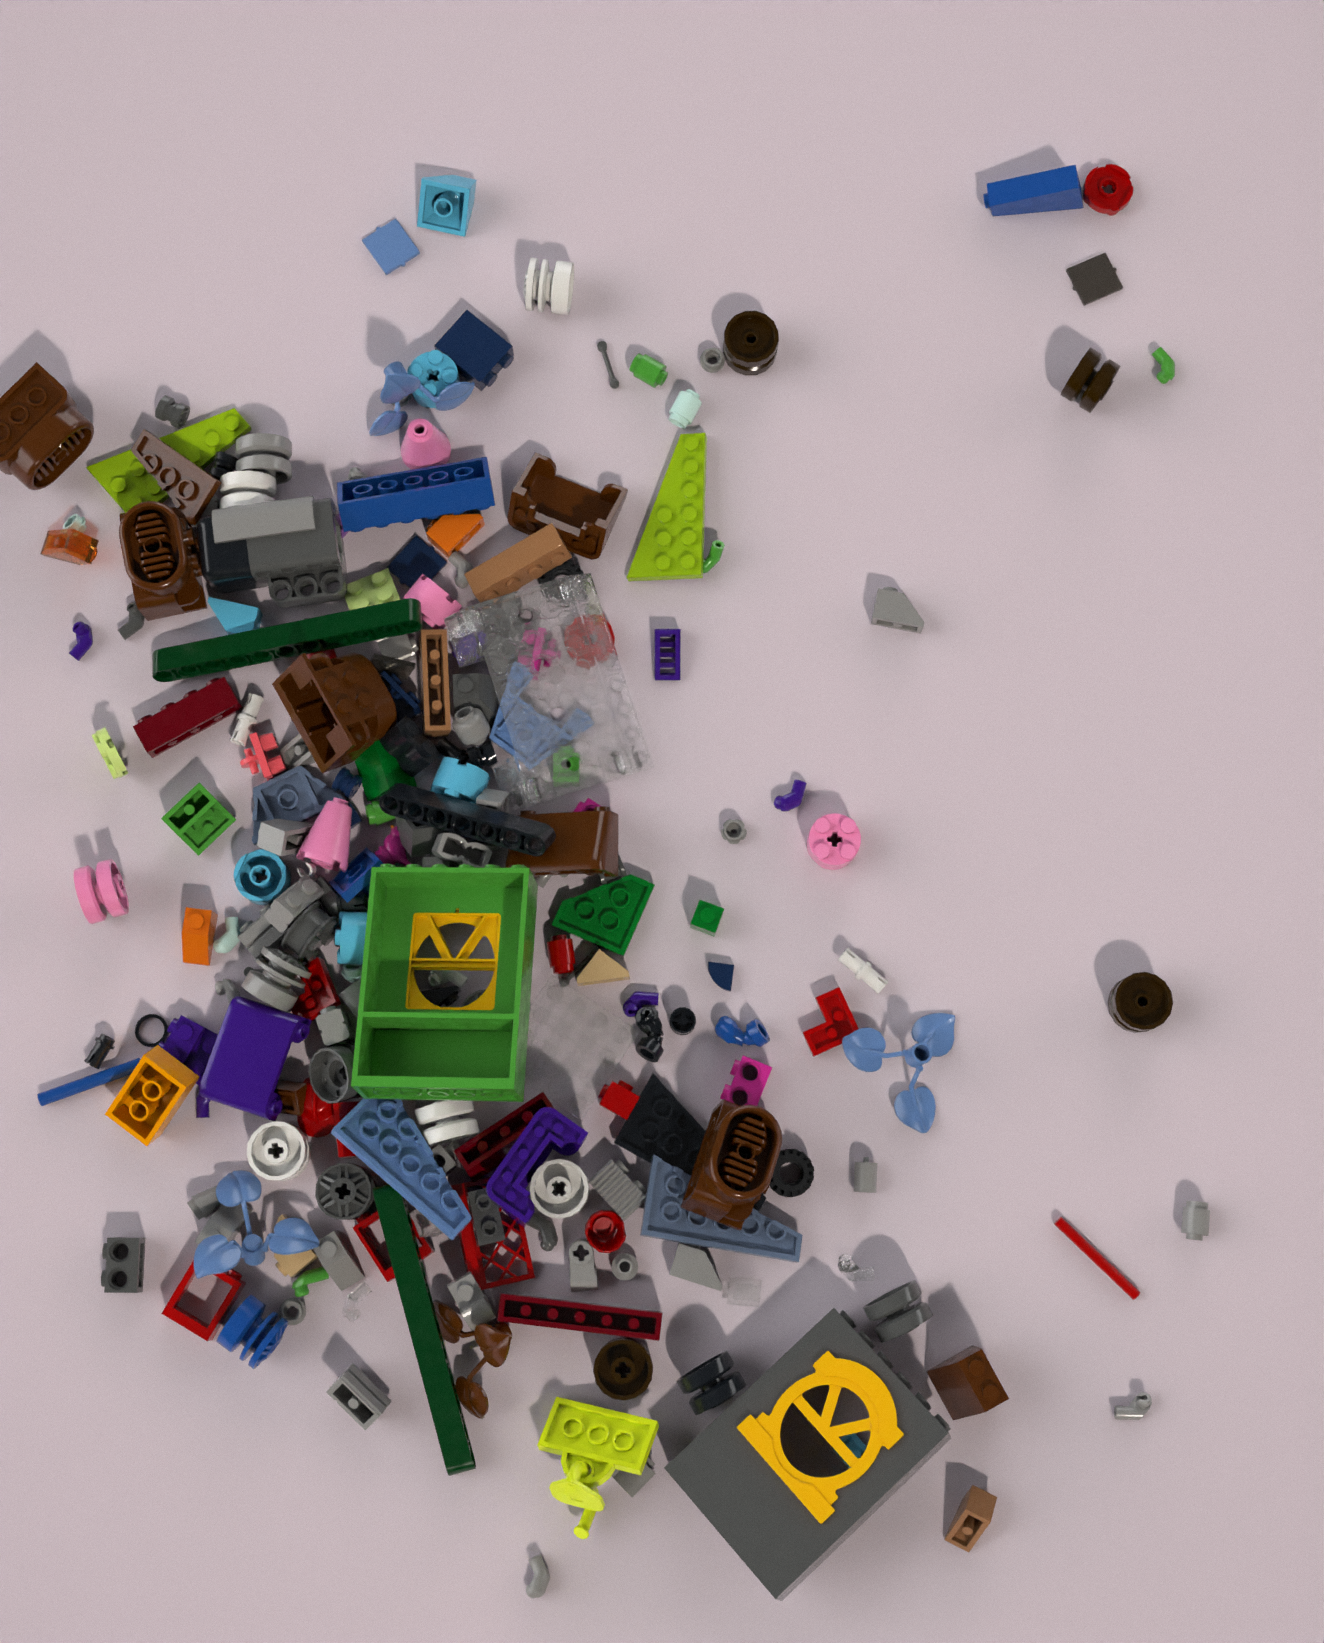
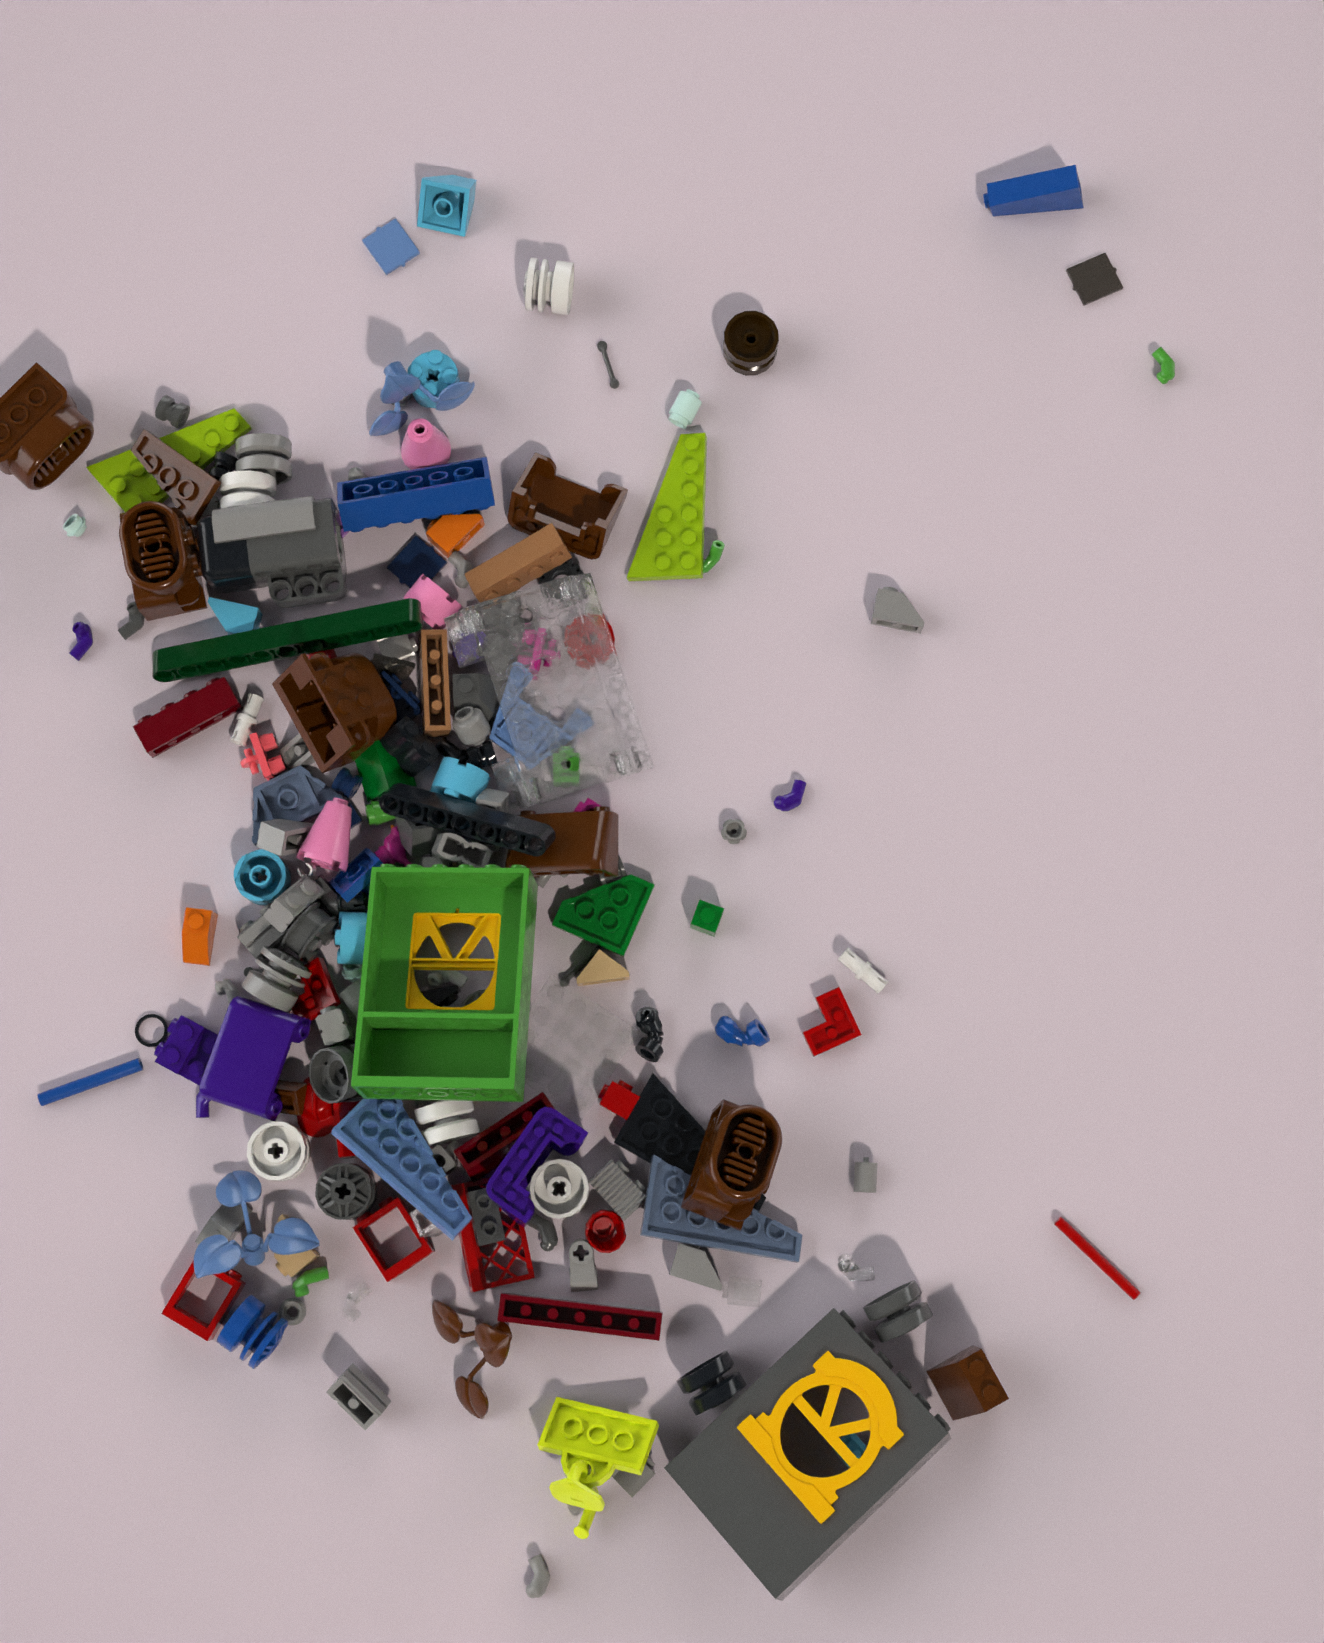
(70, 546): clear orange slope -> none
(100, 1051): black pin -> none
(101, 891): bright pink wheel -> none
(109, 753): yellowish green plate -> none
(132, 1265): dark grey brick -> none
(152, 1095): light orange brick -> none
(198, 818): bright green brick -> none
(204, 1203): light grey cone -> none
(228, 939): light aqua arm -> none
(338, 1260): light grey slope -> none
(371, 590): yellowish green plate -> none
(424, 1330): dark green beam -> none
(471, 1300): light grey brick -> none
(476, 350): dark blue brick -> none
(561, 954): red brick -> none
(623, 1385): dark brown wheel -> none
(624, 1257): light grey plate -> none
(638, 1000): dark purple arm -> none
(648, 370): bright green brick -> none
(676, 633): dark purple slope -> none
(682, 1021): black wheel -> none
(712, 353): light grey plate -> none
(721, 974): dark blue tile -> none
(753, 1088): dark pink brick -> none
(806, 1173): black tyre -> none
(844, 830): bright pink brick -> none
(934, 1039): medium blue plant -> none
(971, 1518): medium nougat slope -> none
(1090, 380): dark brown wheel -> none
(1104, 202): red plate -> none
(1136, 1408): light grey arm -> none
(1147, 989): dark brown wheel -> none
(1195, 1220): light grey brick -> none

